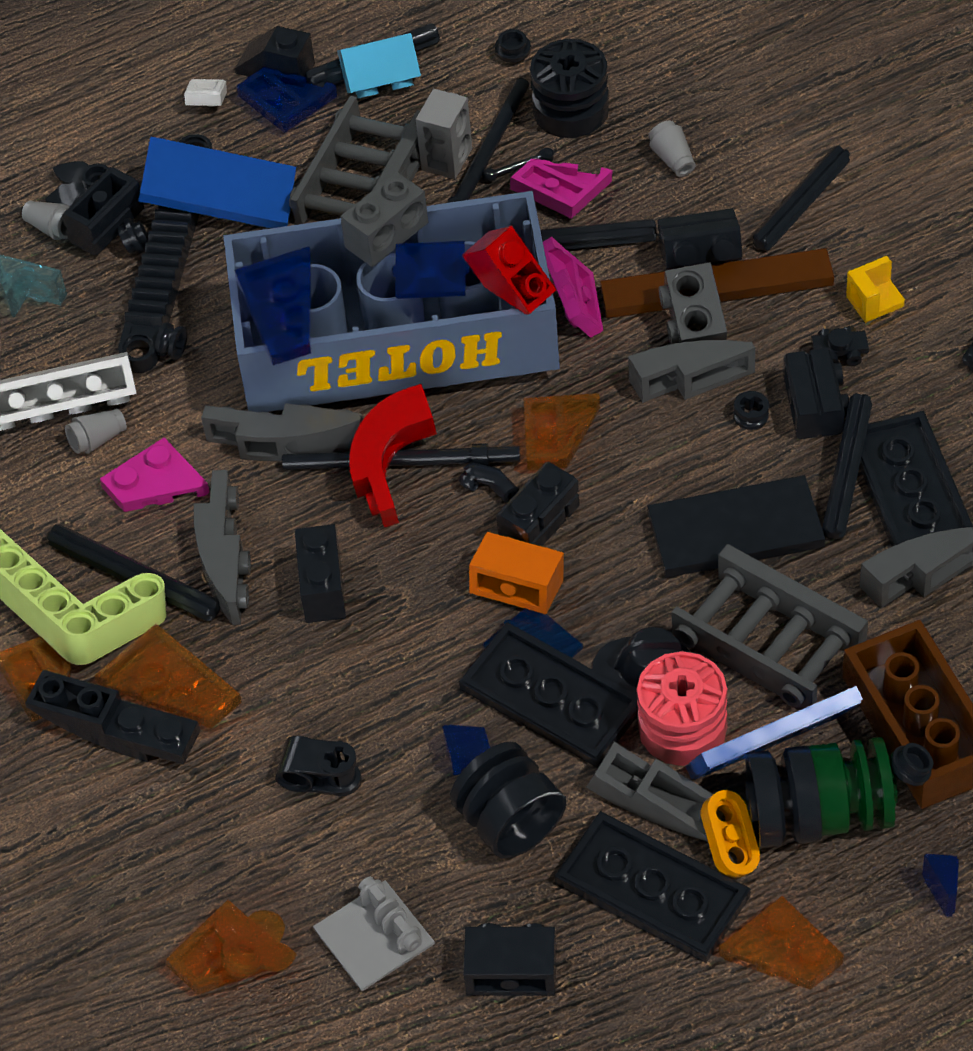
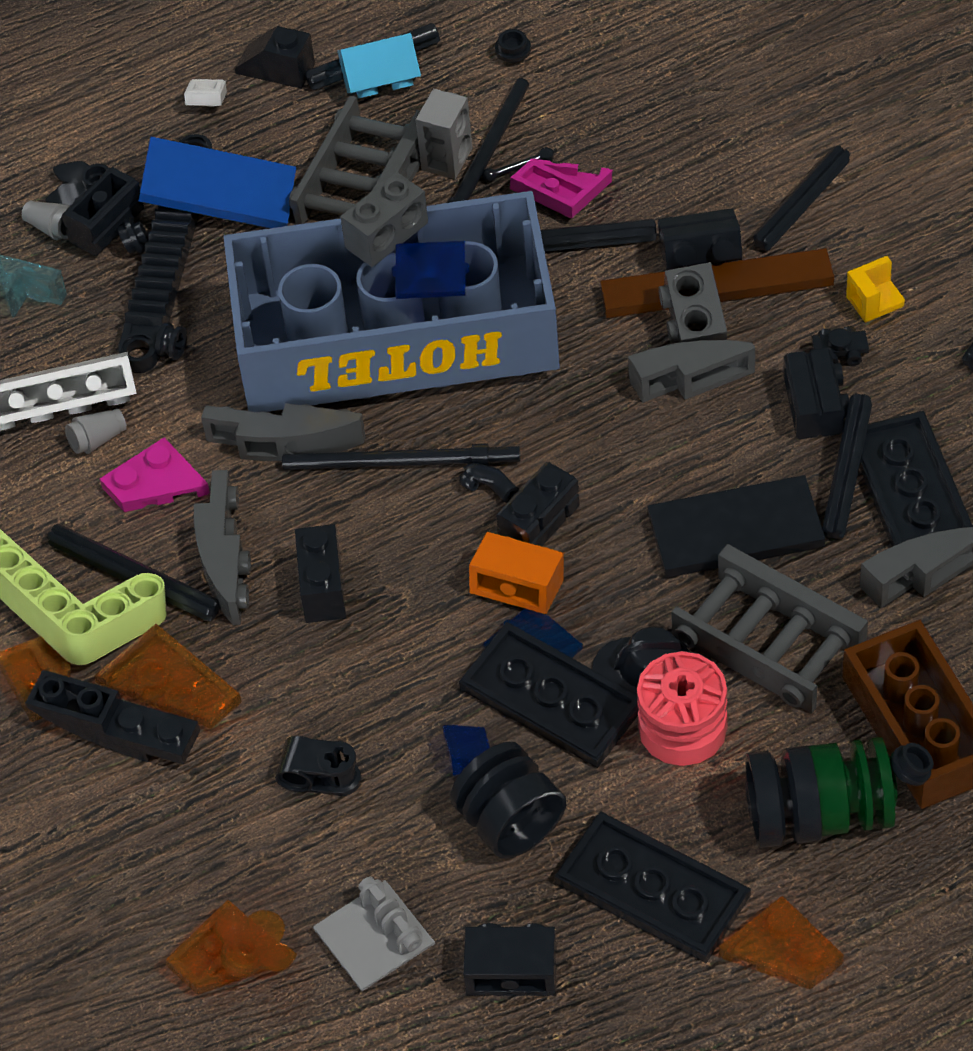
(280, 303): clear blue wing -> none
(284, 97): clear blue wing -> none
(381, 434): red arch -> none
(509, 269): red slope -> none
(557, 427): clear orange wing -> none
(569, 88): black wheel -> none
(575, 287): dark pink wing -> none
(651, 791): dark grey slope -> none
(671, 146): light grey cone -> none
(732, 835): light orange plate -> none
(753, 419): black bush -> none
(774, 733): tile -> none
(942, 879): clear blue slope -> none

